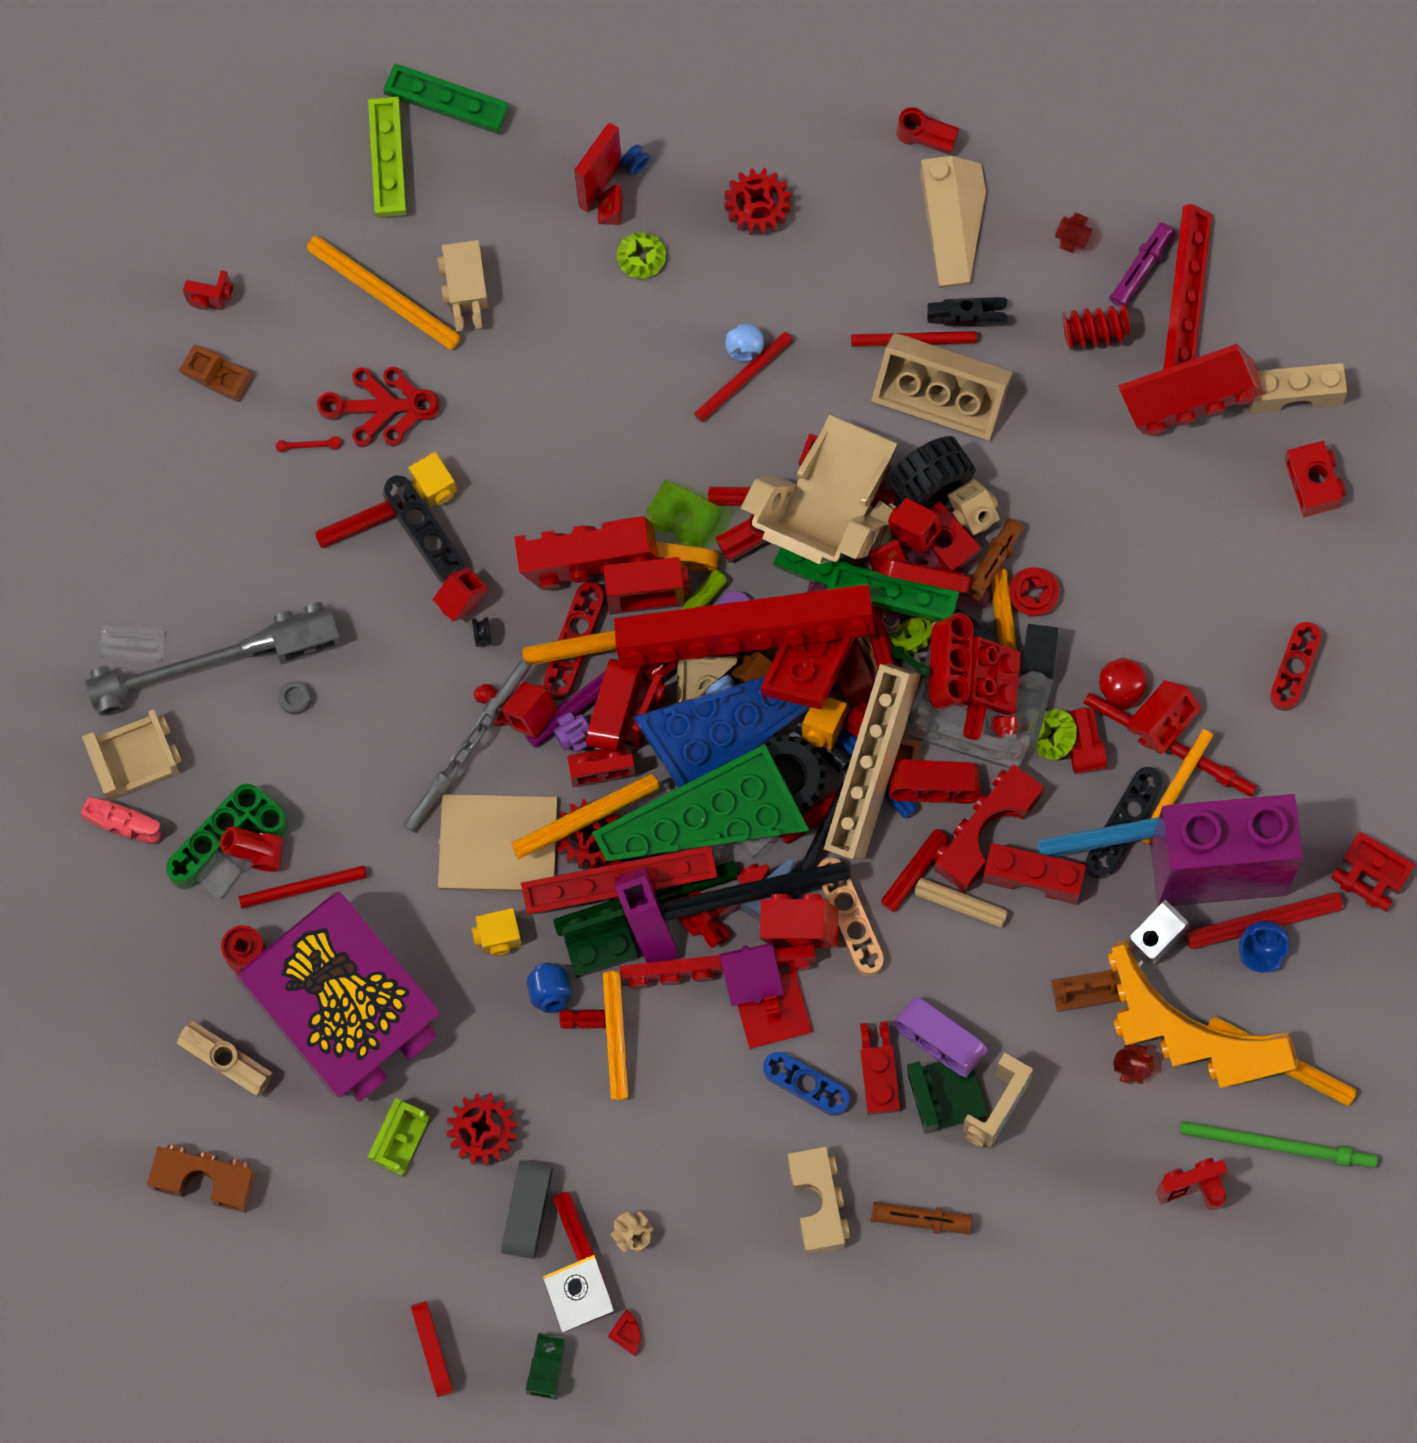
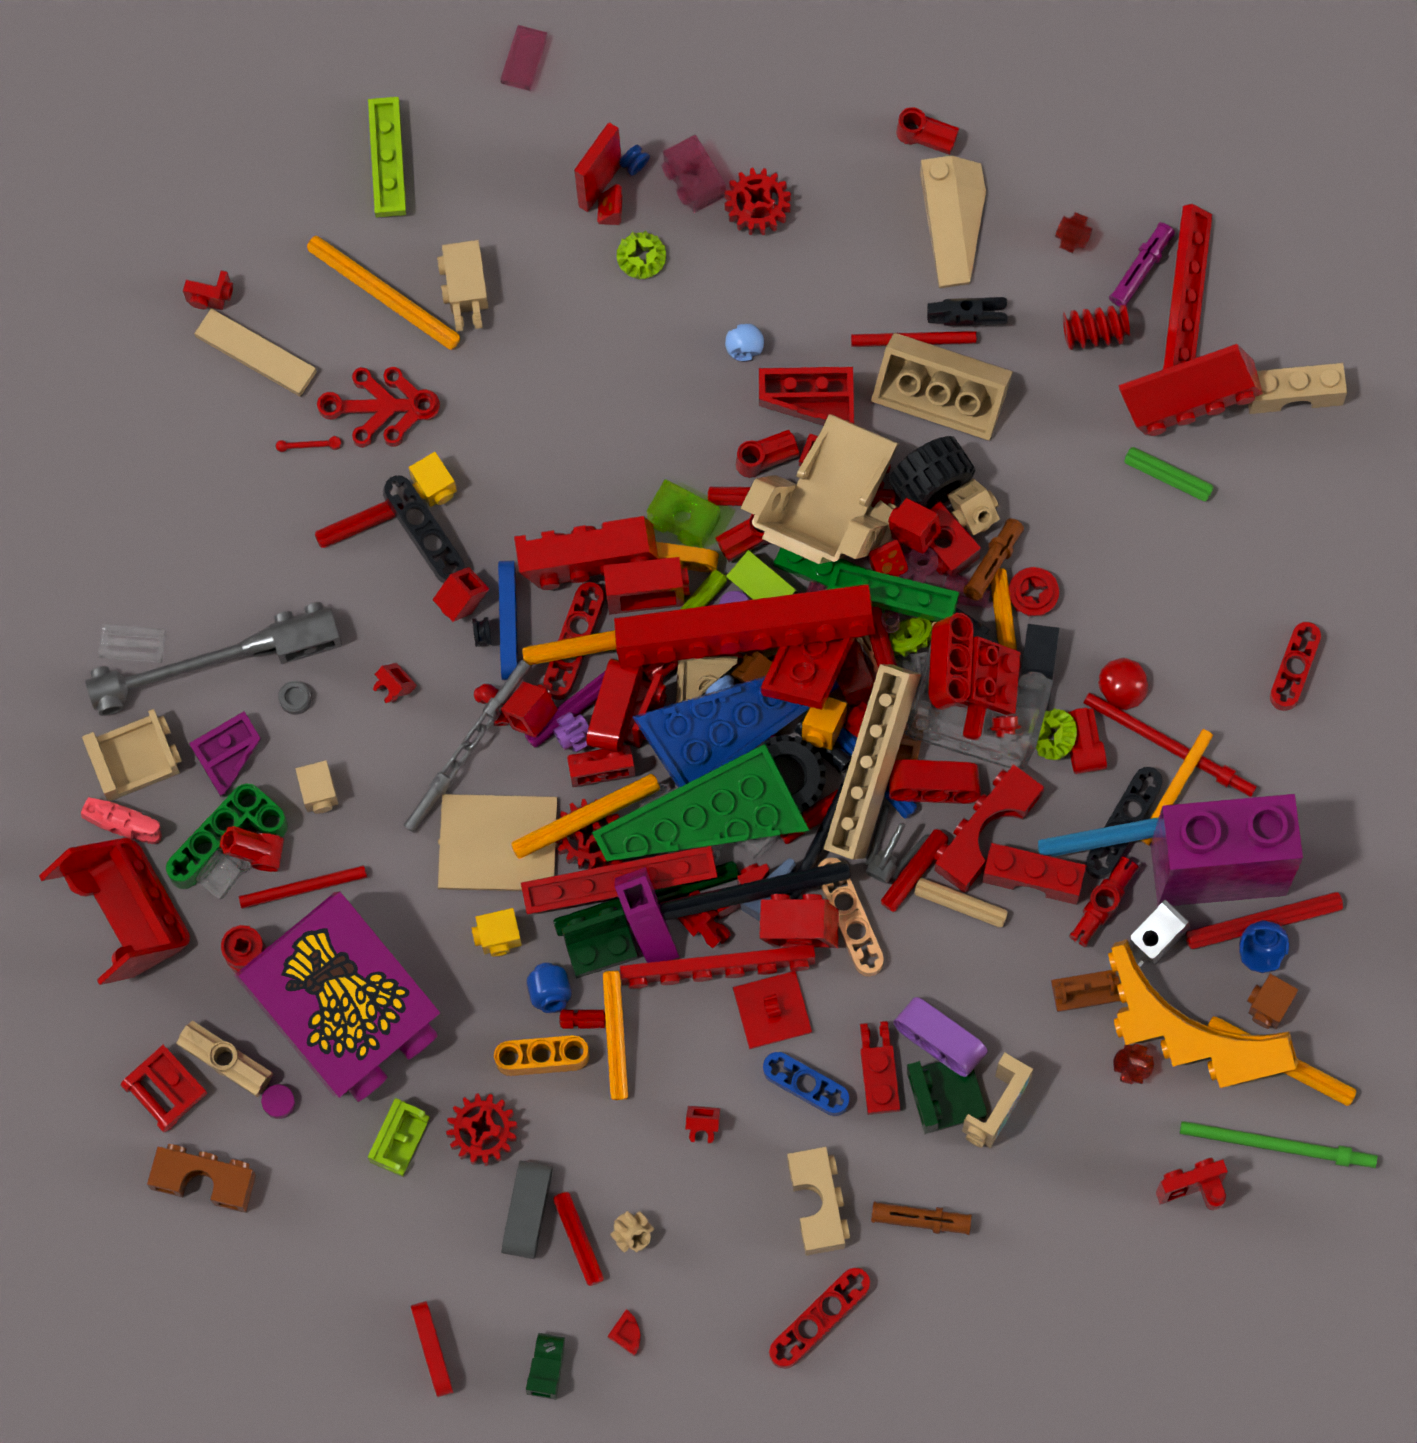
(130, 900): none -> red windscreen
(171, 1080): none -> red plate
(215, 373): dark orange slope -> none
(226, 750): none -> magenta wing
(255, 352): none -> tan tile
(278, 1101): none -> magenta tile
(317, 787): none -> tan brick
(395, 680): none -> red tile
(446, 98): green plate -> none
(507, 617): none -> blue beam
(524, 57): none -> clear pink tile
(527, 1047): none -> light orange beam
(578, 1293): white sticker -> none
(691, 157): none -> clear pink brick
(702, 1119): none -> red tile
(743, 376): red bar -> none
(751, 974): magenta piece -> none
(758, 579): none -> lime hinge
(768, 451): none -> red piece
(808, 392): none -> red wedge
(822, 1320): none -> red beam
(883, 866): none -> dark grey plant
(898, 652): dark green hinge -> none
(924, 574): red beam -> none
(1112, 888): none -> red pin
(1164, 716): red hinge -> none
(1168, 474): none -> bright green axle
(1271, 1002): none -> dark orange brick
(1312, 496): red brick -> none
(1377, 863): red plate -> none

